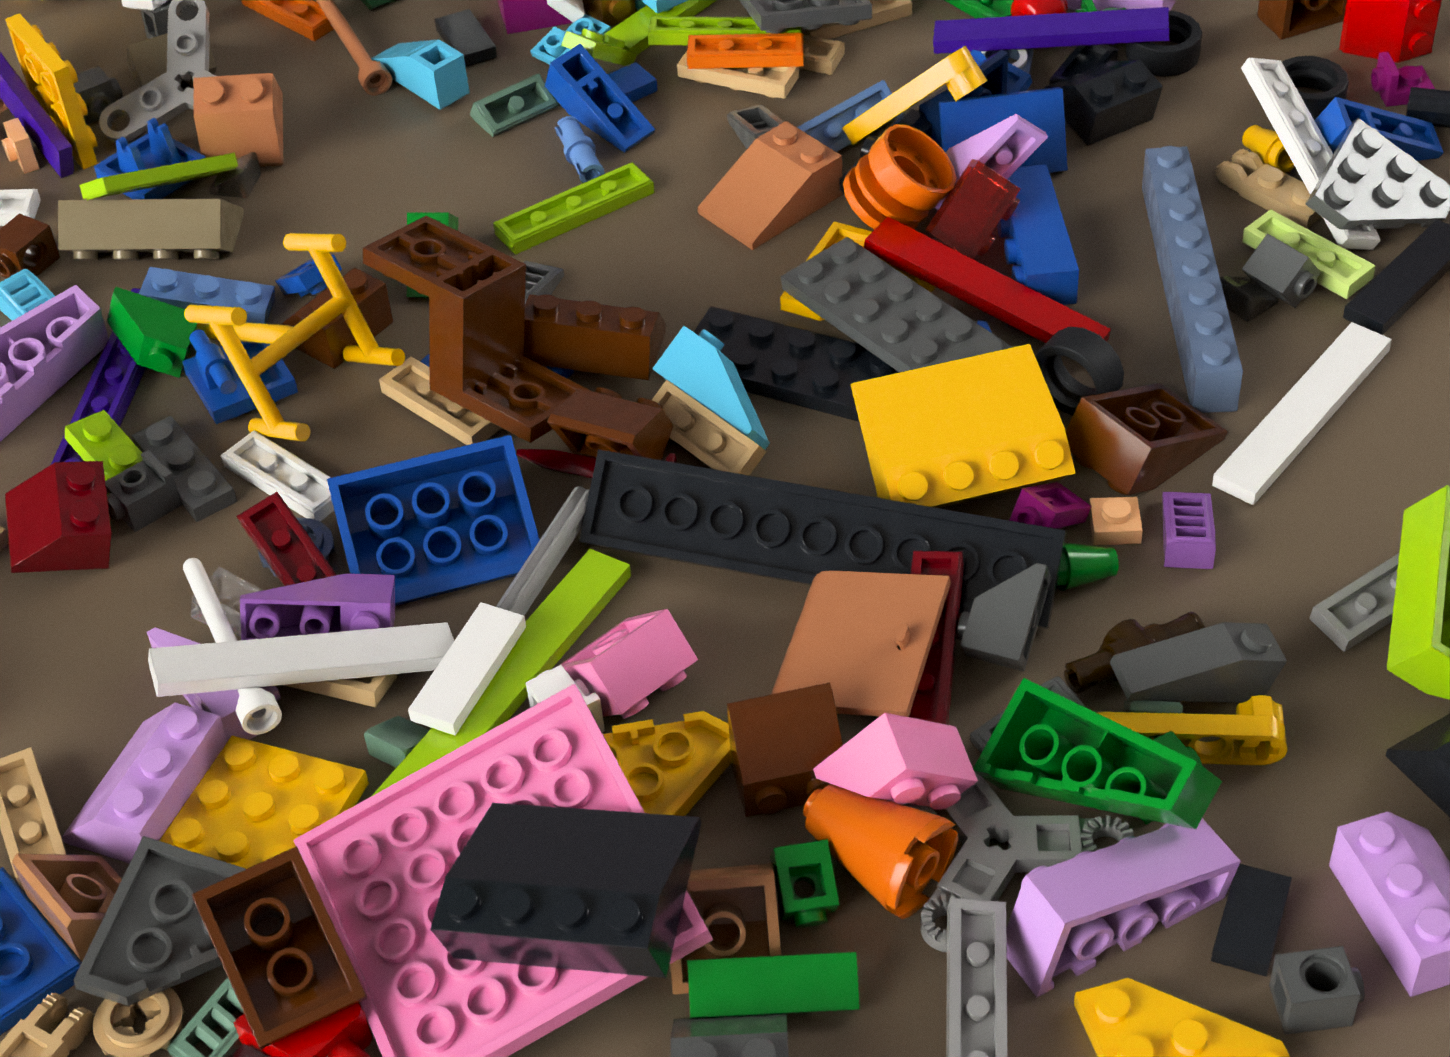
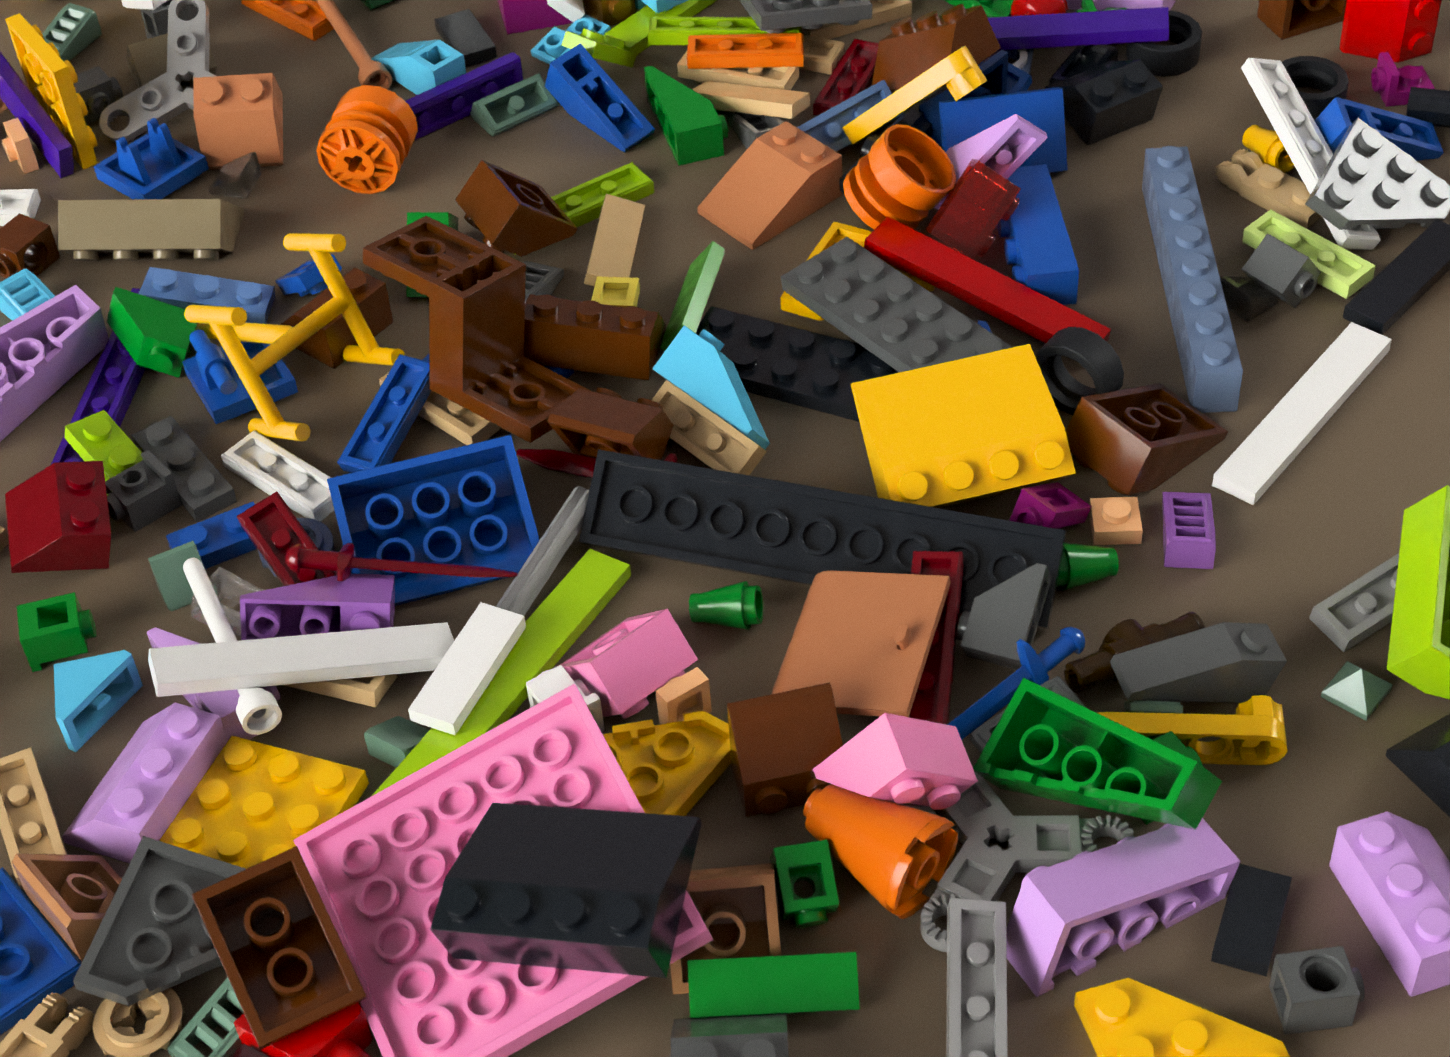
(54, 629): none -> green brick
(73, 30): none -> sand green slope
(92, 692): none -> medium azure slope
(158, 176): lime tile -> none
(170, 576): none -> sand green slope
(216, 538): none -> blue plate
(344, 562): none -> dark red sword
(367, 139): none -> orange wheel
(388, 416): none -> blue tile
(456, 97): none -> dark purple tile
(512, 211): none -> reddish brown slope
(579, 149): medium blue pin -> none
(614, 239): none -> tan tile
(616, 291): none -> light yellow plate
(634, 81): blue tile -> none
(683, 696): none -> light nougat plate
(685, 118): none -> green slope
(694, 293): none -> bright green tile
(728, 606): none -> green cone
(754, 99): none -> tan tile
(850, 76): none -> dark red tile
(930, 39): none -> reddish brown slope
(1033, 667): none -> blue sword
(1356, 690): none -> sand green slope

